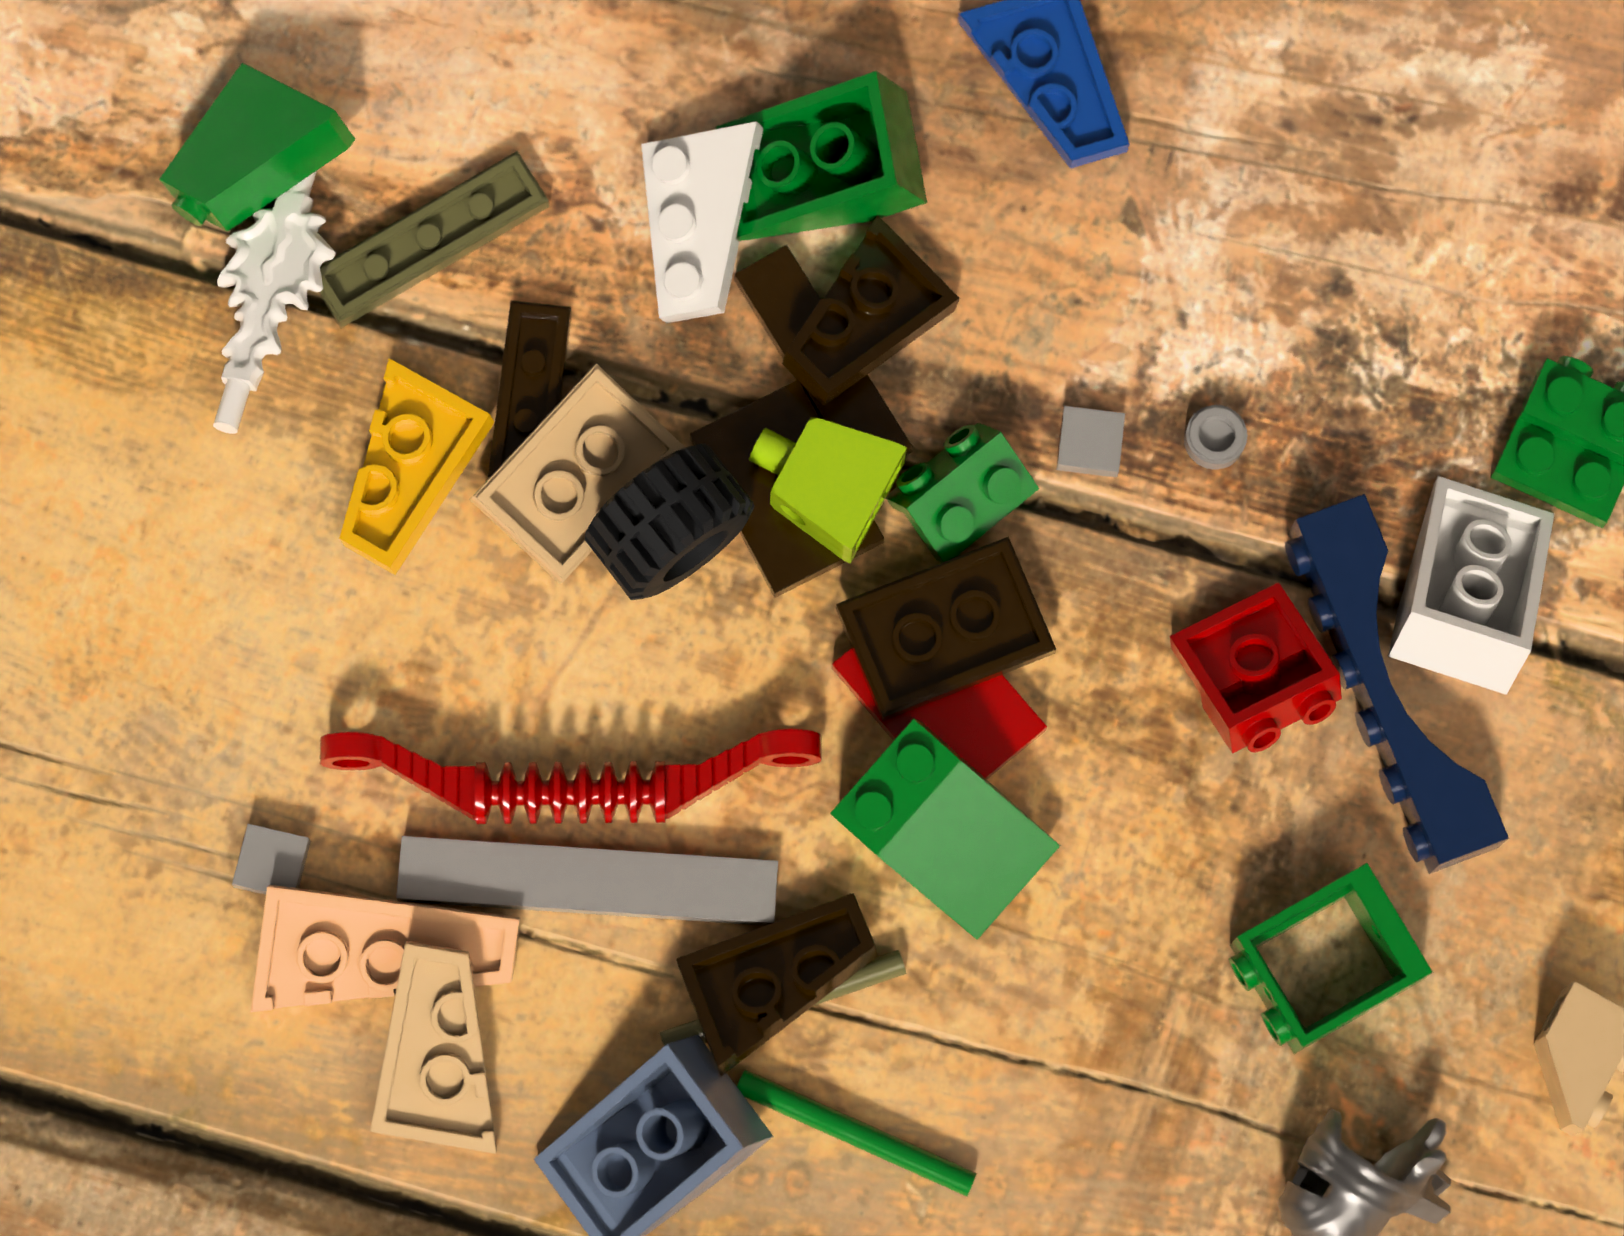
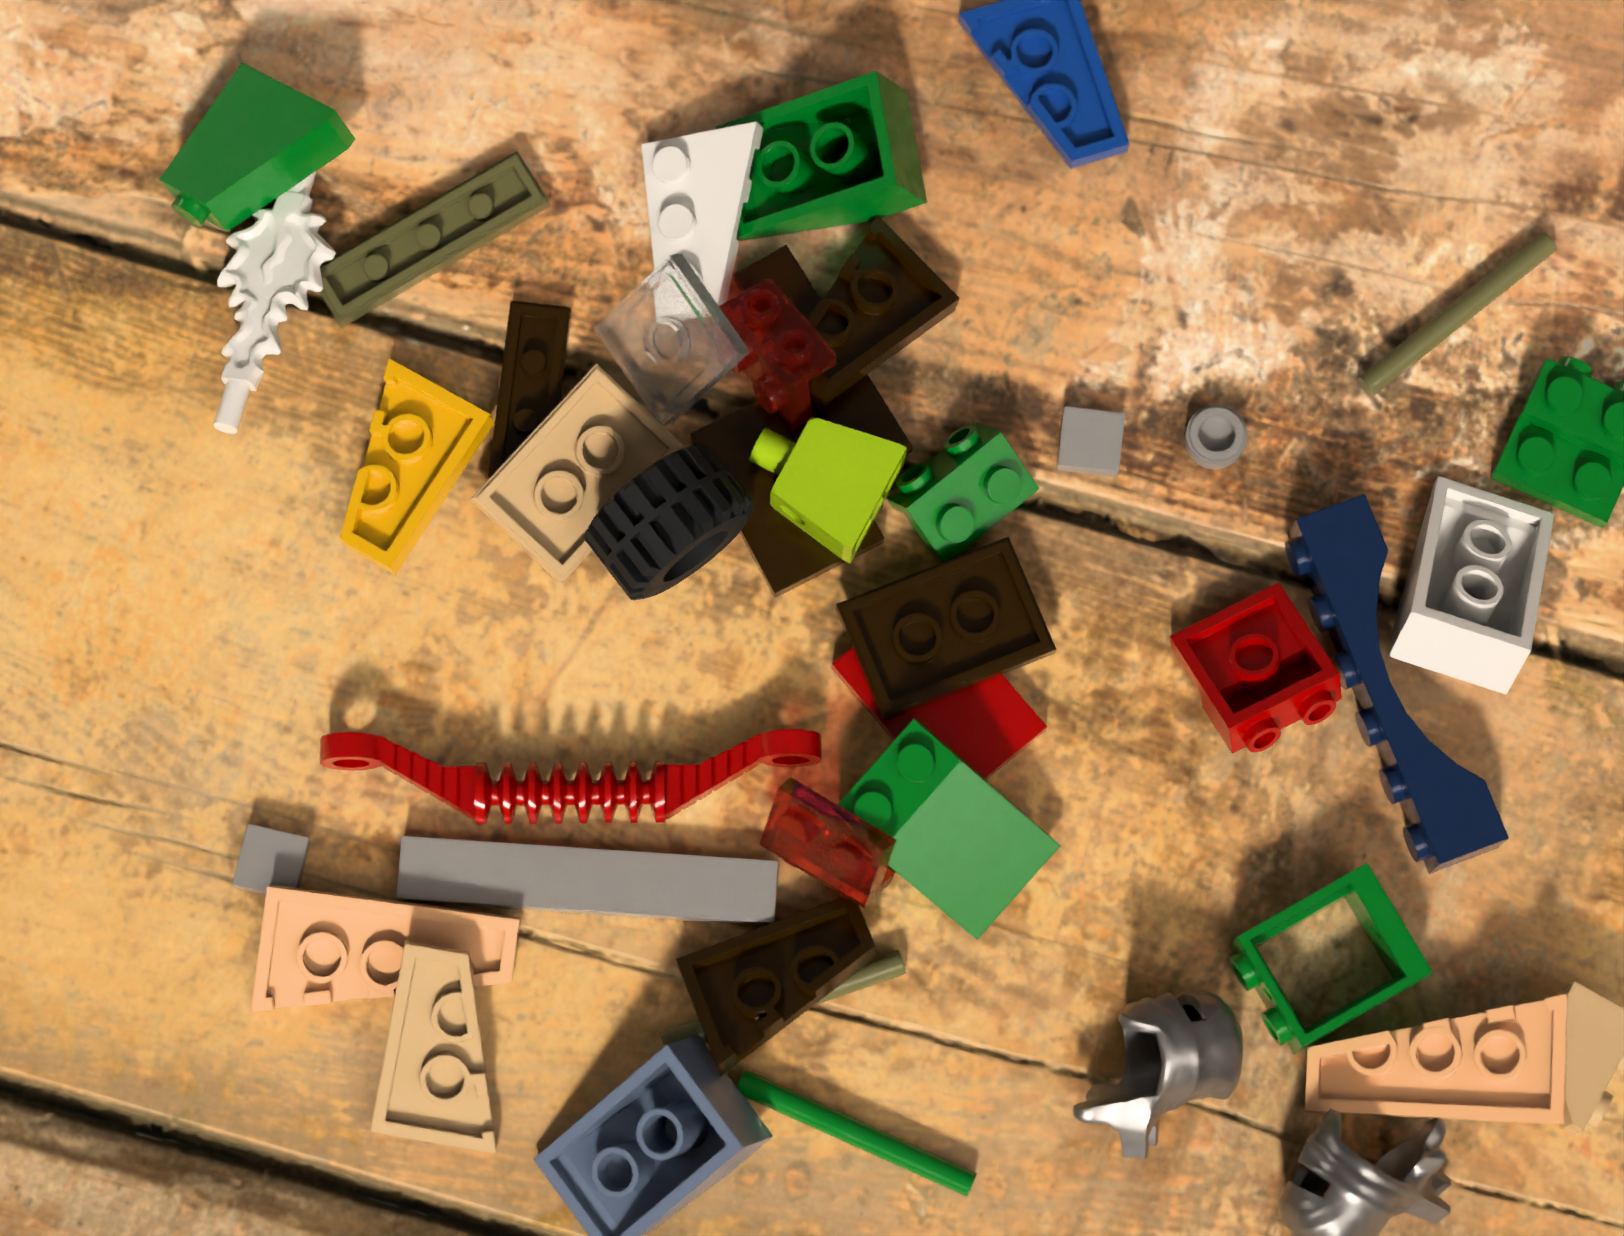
(671, 339): none -> clear tile
(782, 350): none -> clear red bracket
(828, 843): none -> clear red bracket
(1173, 1056): none -> flat silver piece
(1457, 314): none -> olive bar
(1460, 1068): none -> light nougat wing

